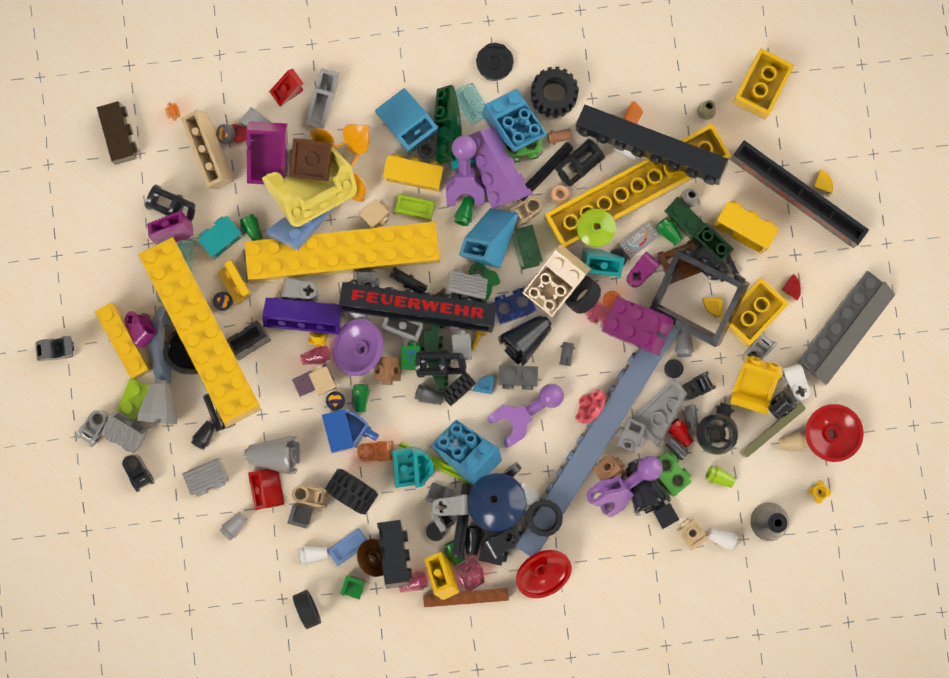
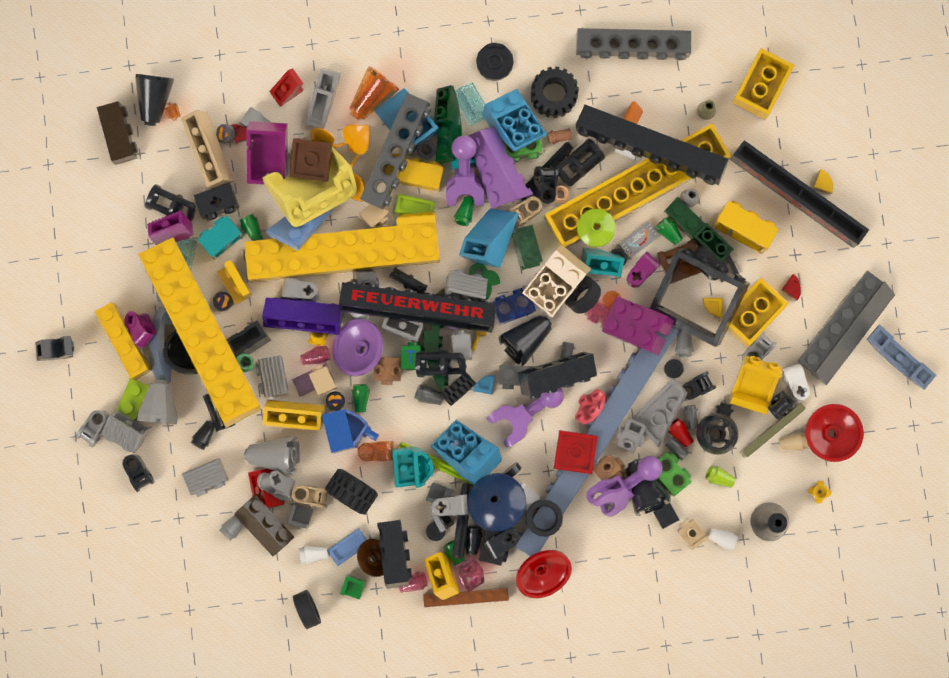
(152, 97): none -> black cone
(206, 200): none -> black brick
(247, 360): none -> green cone
(264, 525): none -> dark brown brick
(272, 376): none -> light grey brick
(276, 484): none -> light grey piece
(293, 415): none -> yellow brick
(371, 93): none -> clear orange cone
(409, 105): none -> dark grey brick
(416, 218): none -> yellow tile
(545, 182): none -> black piece
(557, 374): none -> black brick
(575, 452): none -> red tile
(680, 38): none -> dark grey brick
(900, 358): none -> sand blue slope

